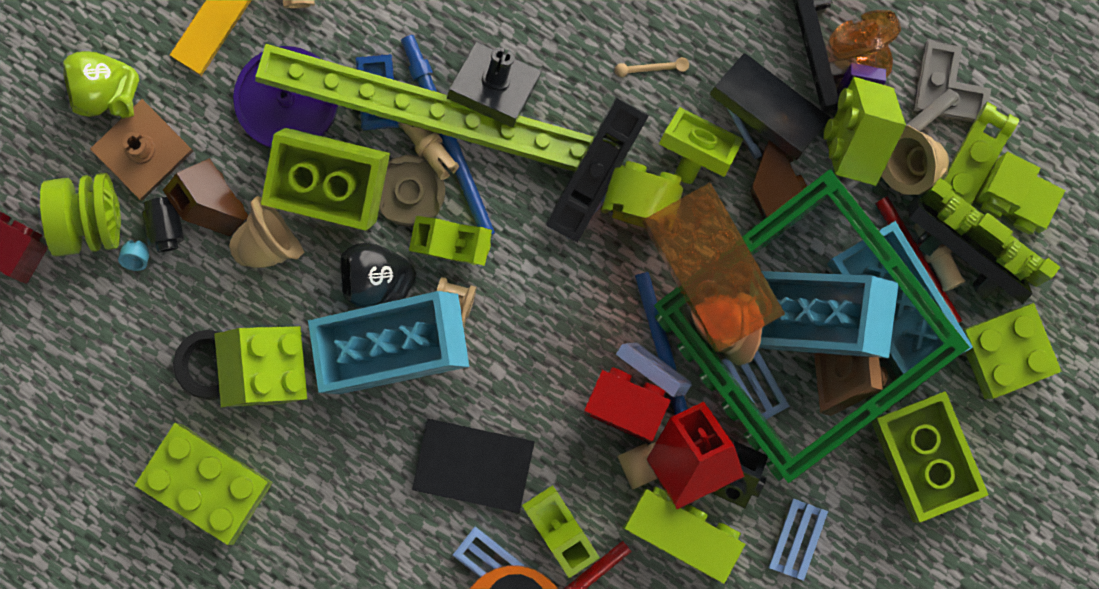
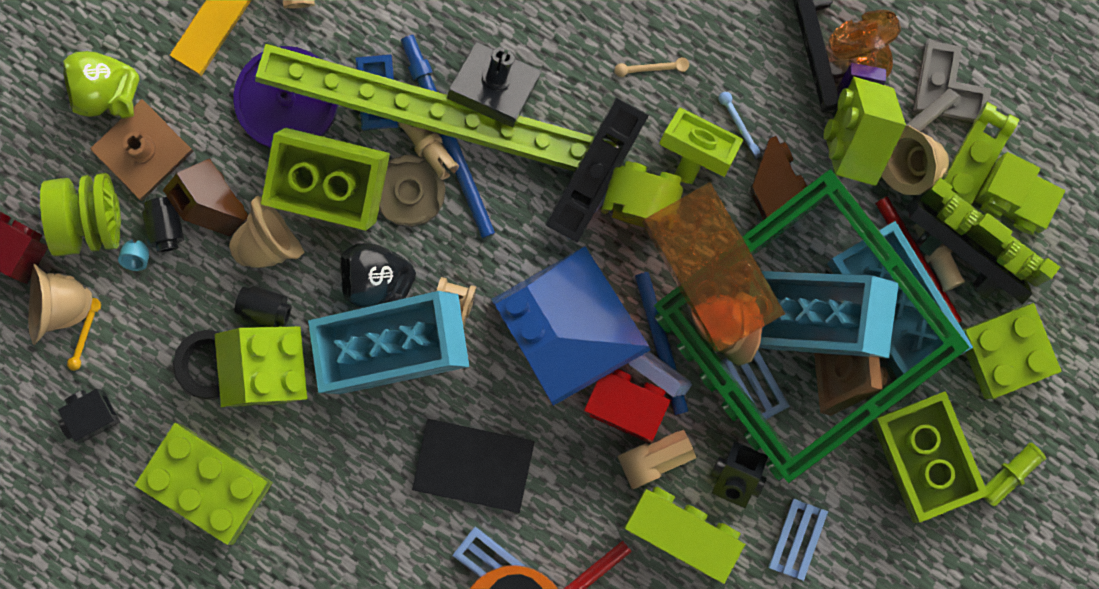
(55, 302): none -> tan piece
(74, 362): none -> yellow hinge
(87, 415): none -> black brick
(262, 307): none -> black brick
(450, 240): lime brick -> none
(560, 531): lime brick -> none
(570, 325): none -> blue slope
(694, 456): red slope -> none
(770, 106): black tile -> none
(1013, 473): none -> lime axle

